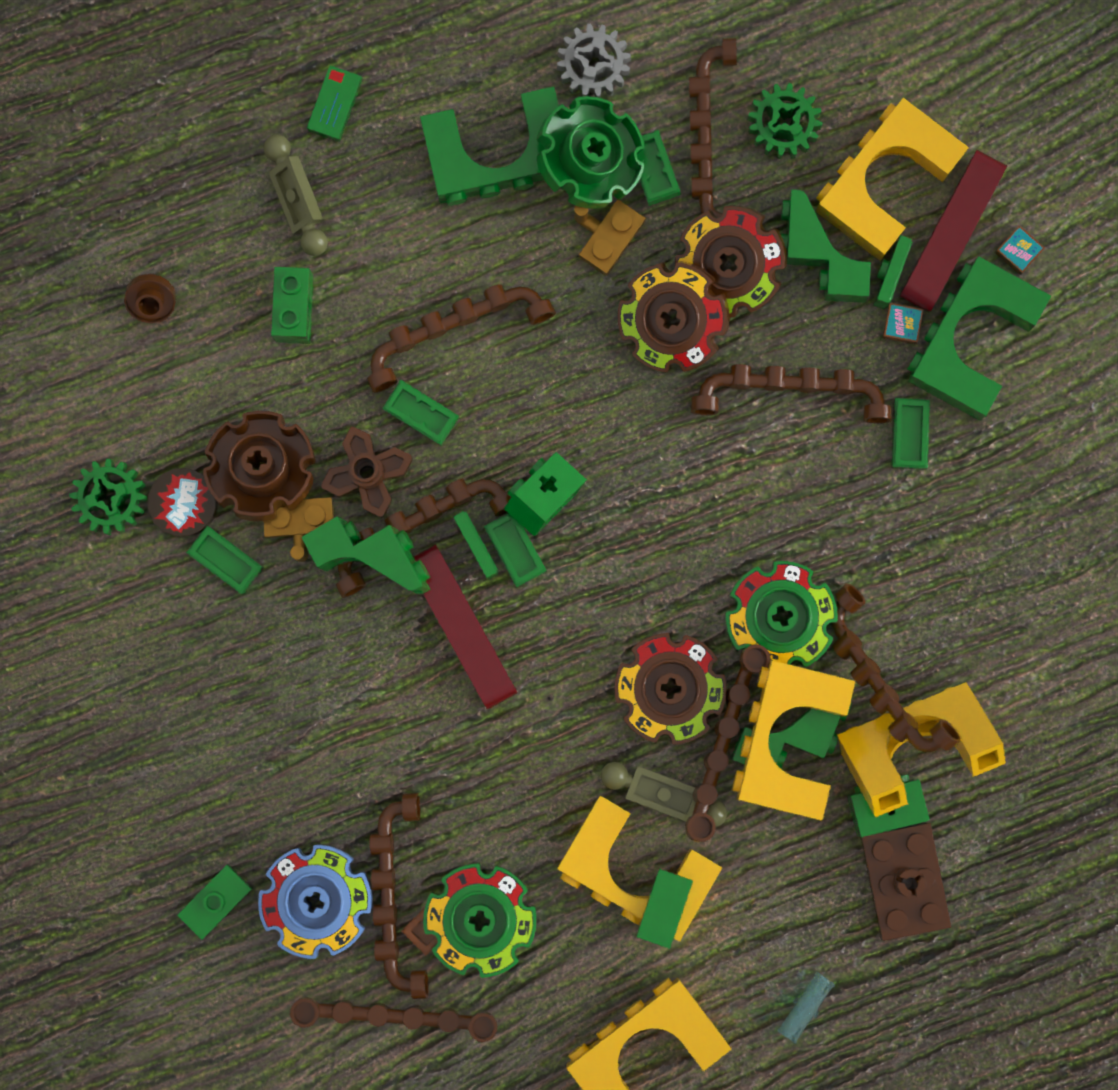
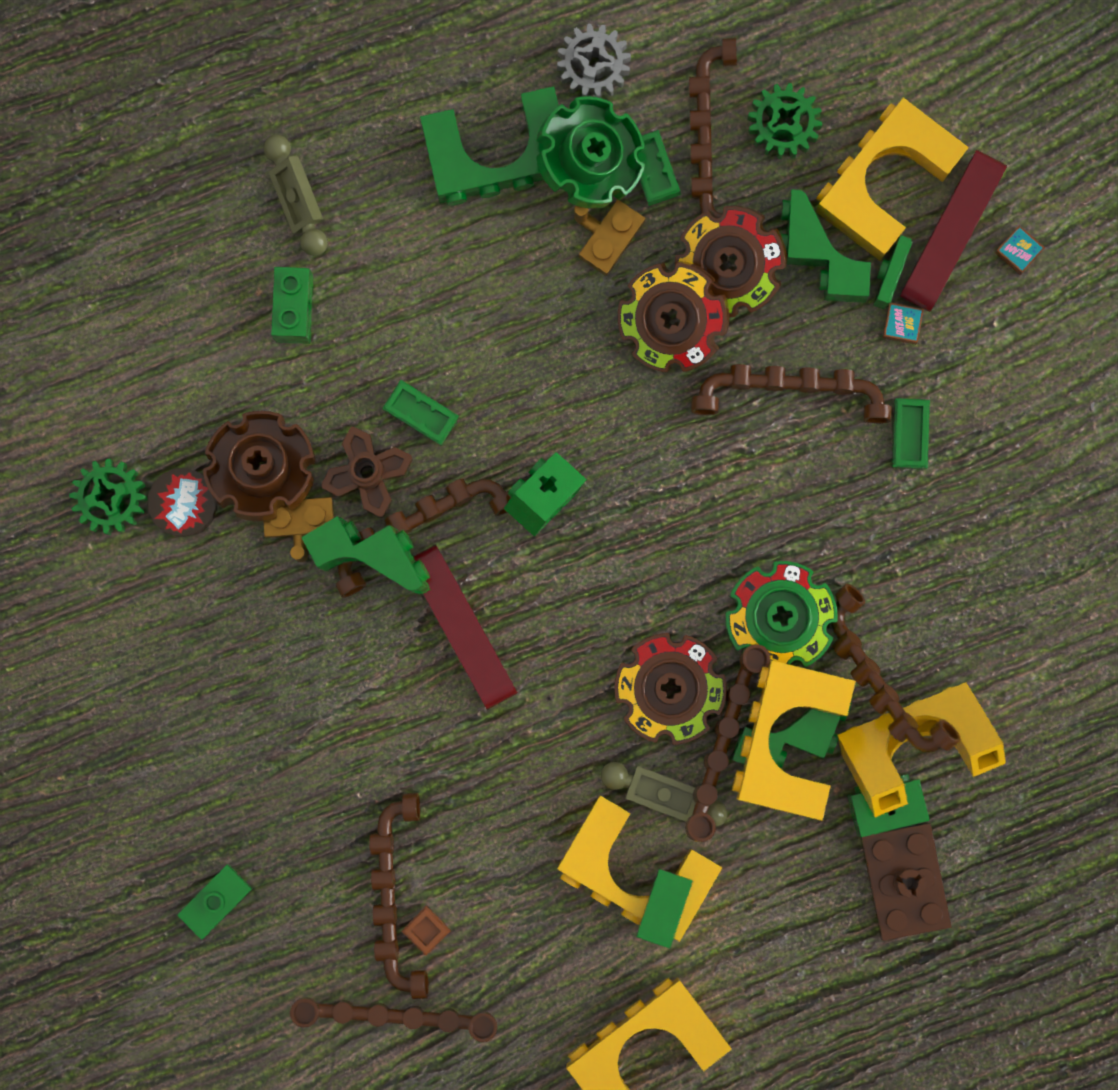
(150, 298): reddish brown plate -> none
(224, 560): green tile -> none
(290, 913): medium blue piece -> none
(334, 103): green tile -> none
(464, 313): reddish brown bar -> none
(476, 545): green tile -> none
(493, 946): piece -> none
(515, 549): green tile -> none
(806, 1007): clear light blue pin -> none
(981, 289): green arch -> none

